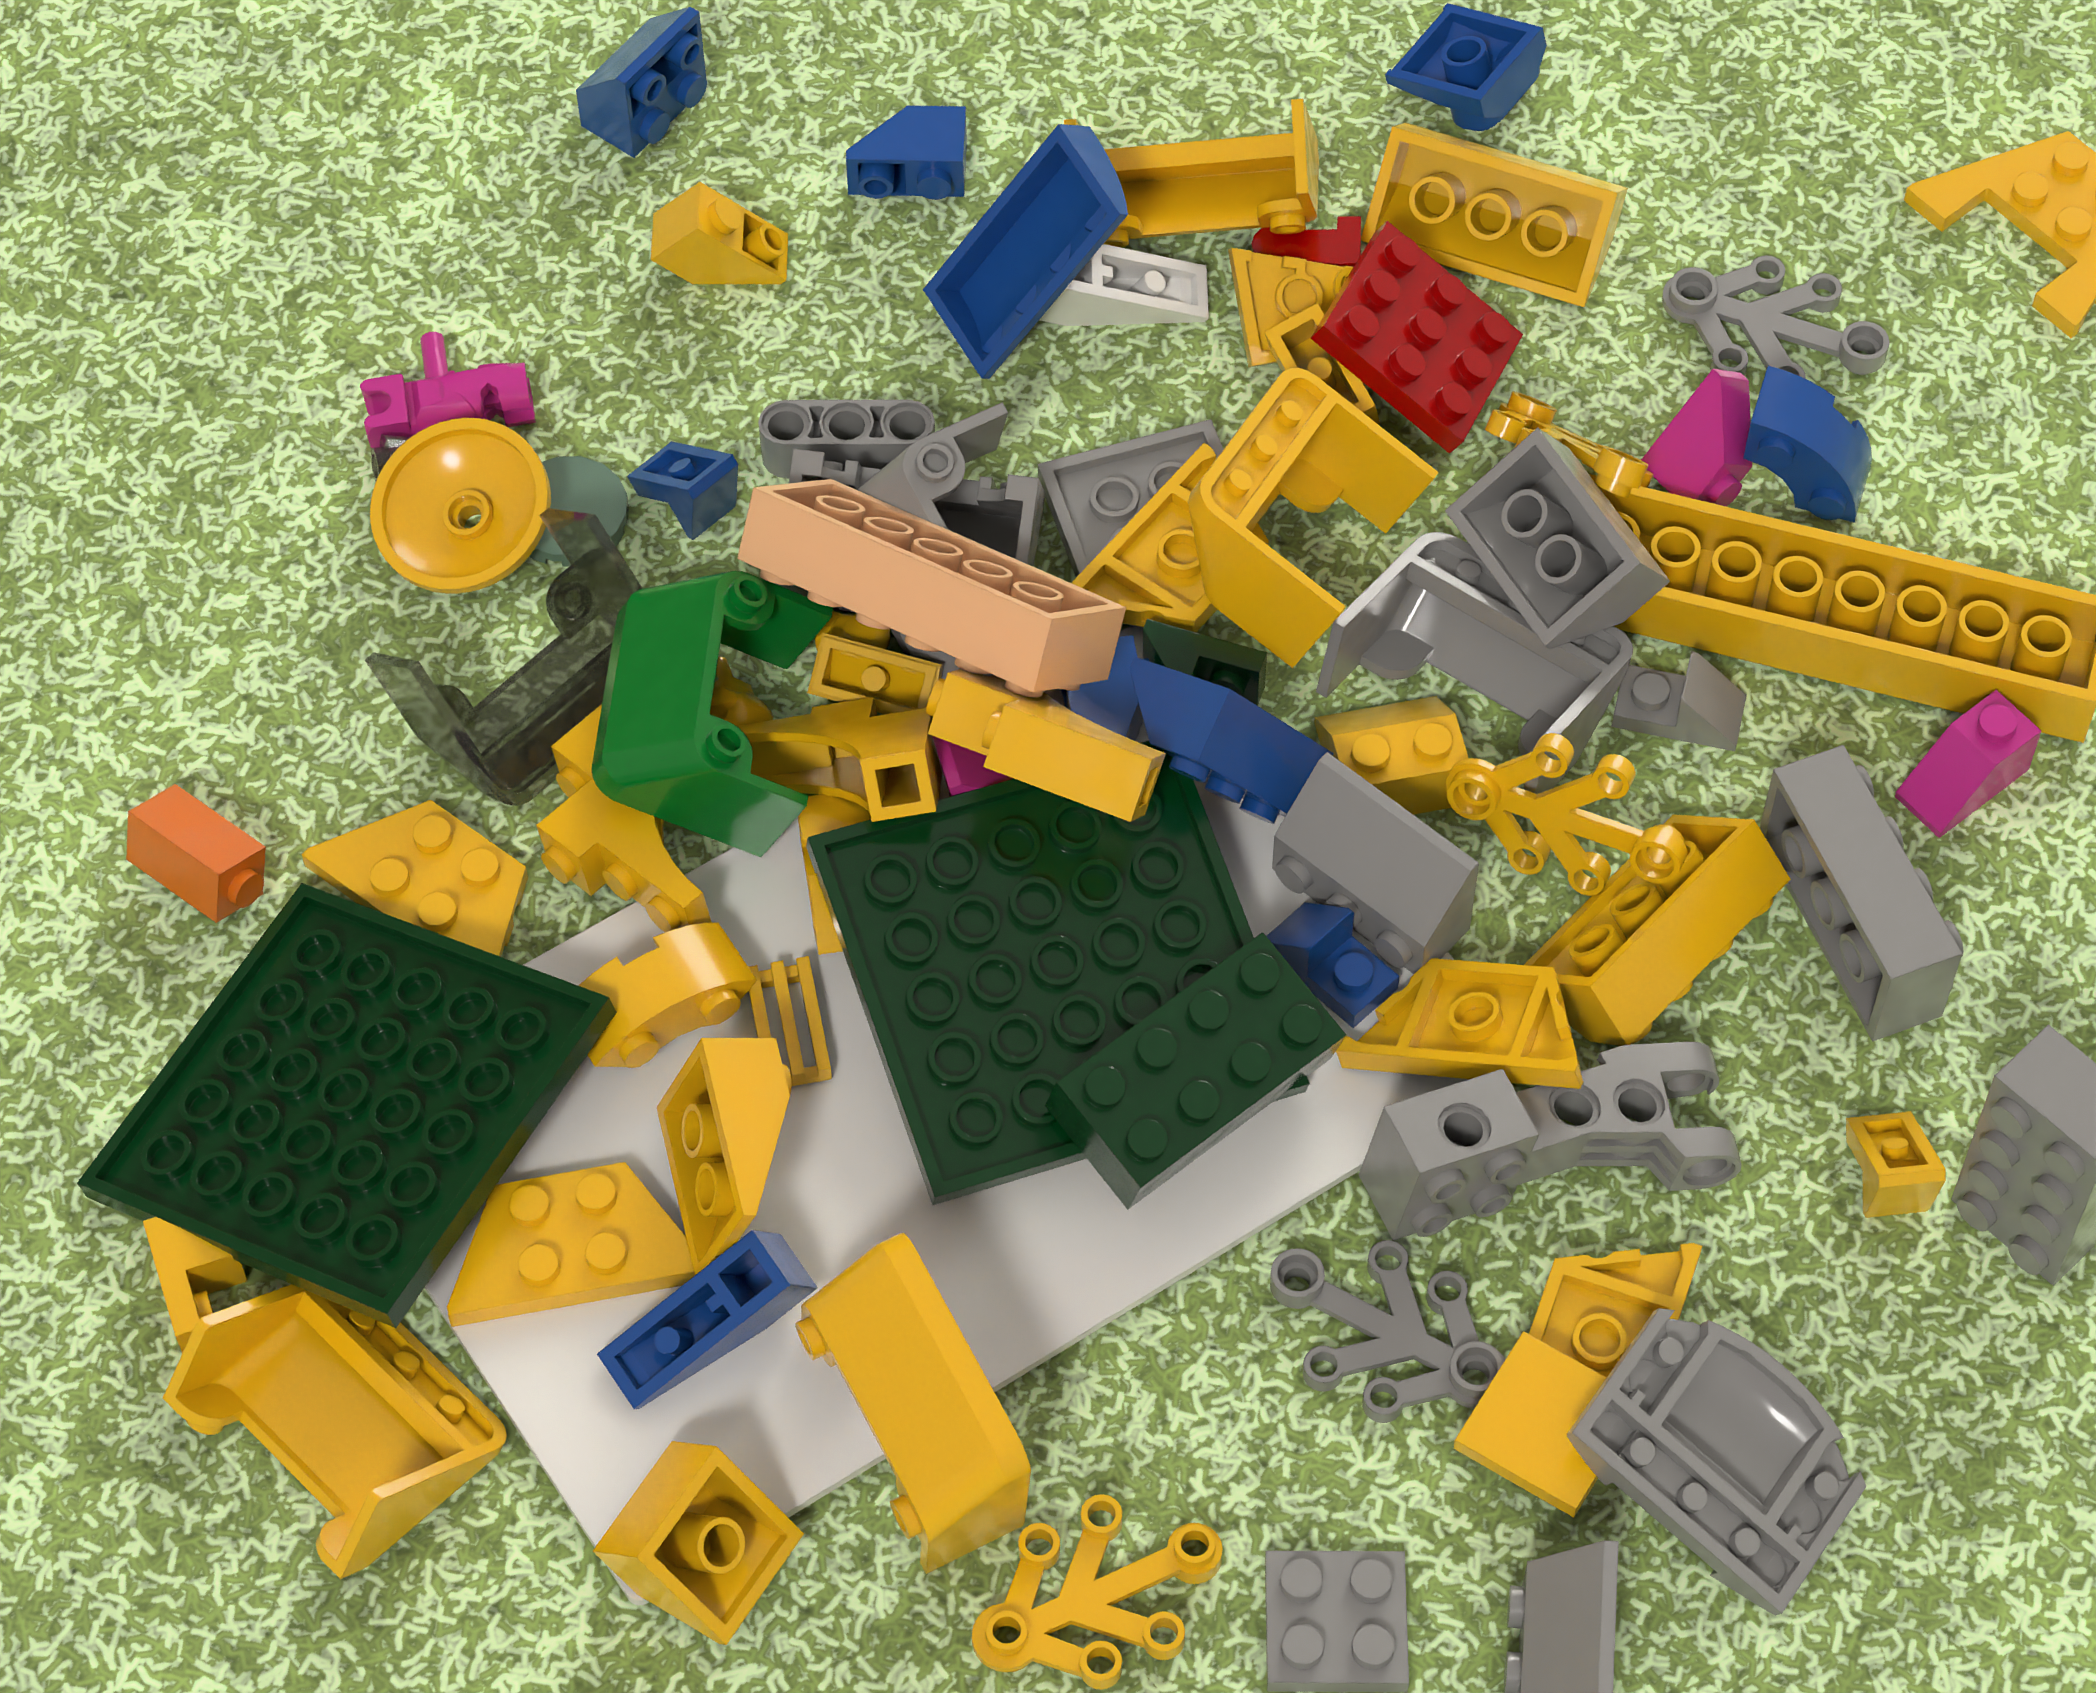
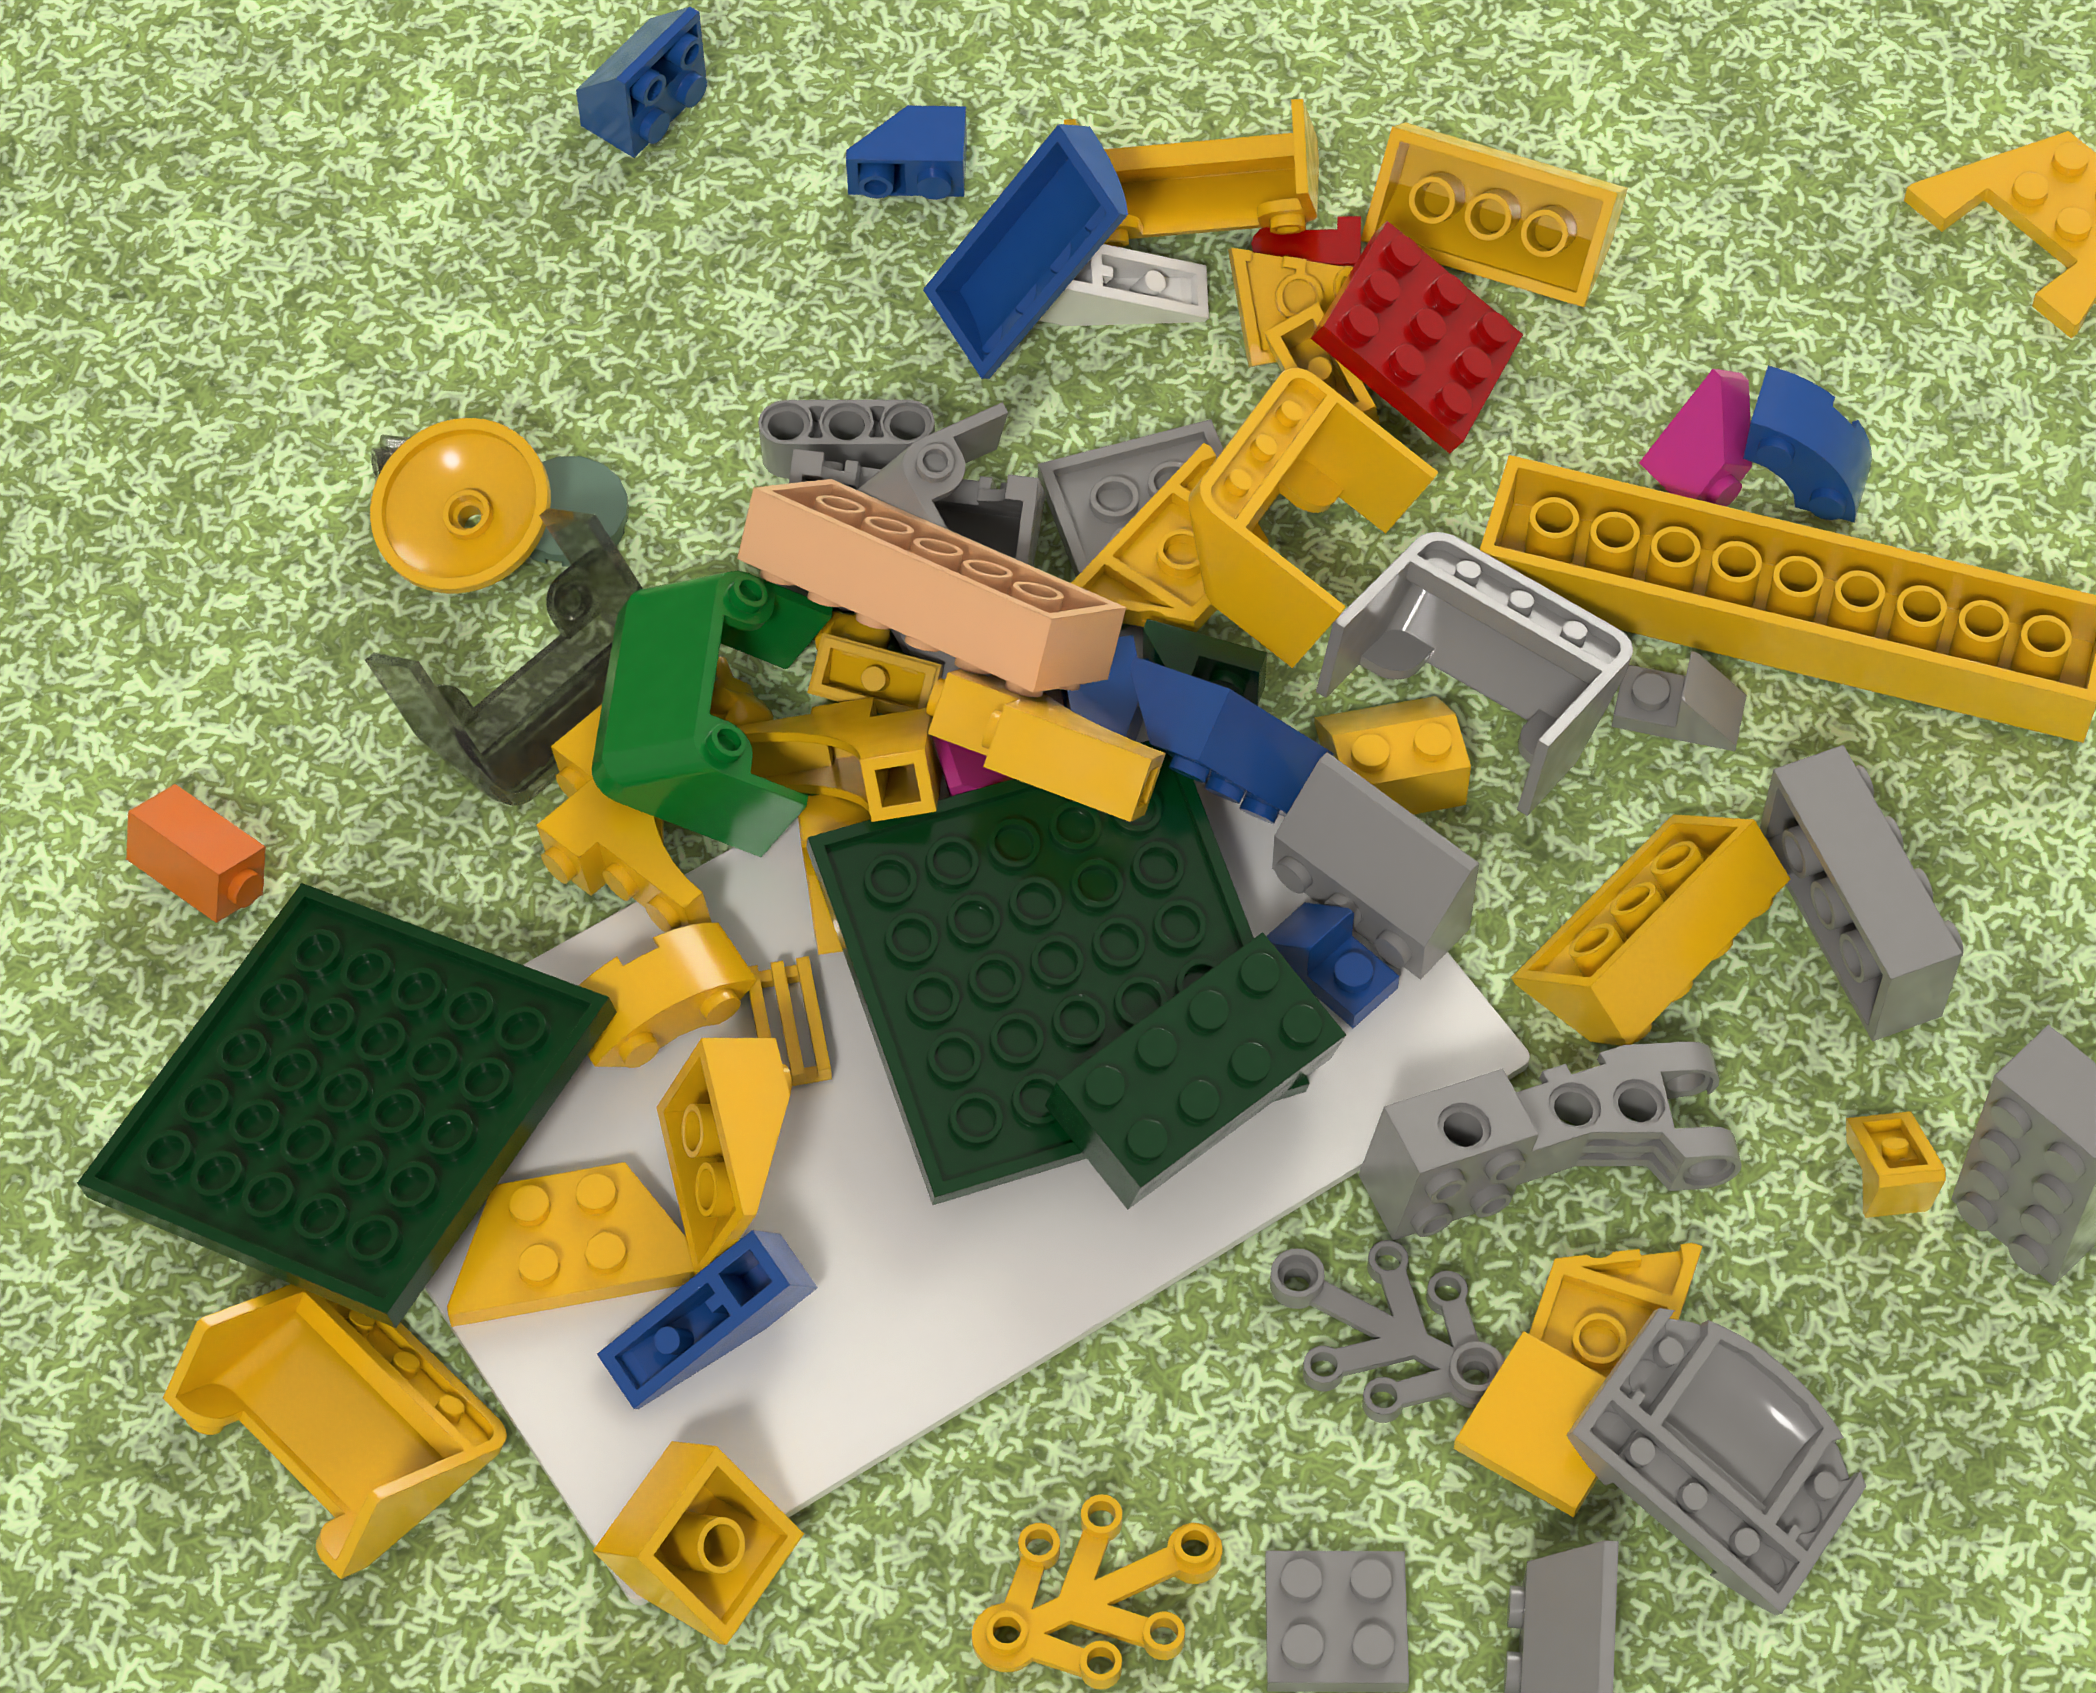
(188, 1273): yellow slope -> none
(427, 873): yellow wing -> none
(444, 395): dark pink piece -> none
(693, 481): blue slope -> none
(717, 241): yellow slope -> none
(924, 1400): yellow windscreen -> none
(1472, 65): blue slope -> none
(1472, 1022): yellow wing -> none
(1491, 793): yellow plant -> none
(1556, 543): light grey slope -> none
(1615, 469): yellow plant -> none
(1768, 317): light grey plant -> none
(1970, 764): dark pink slope -> none

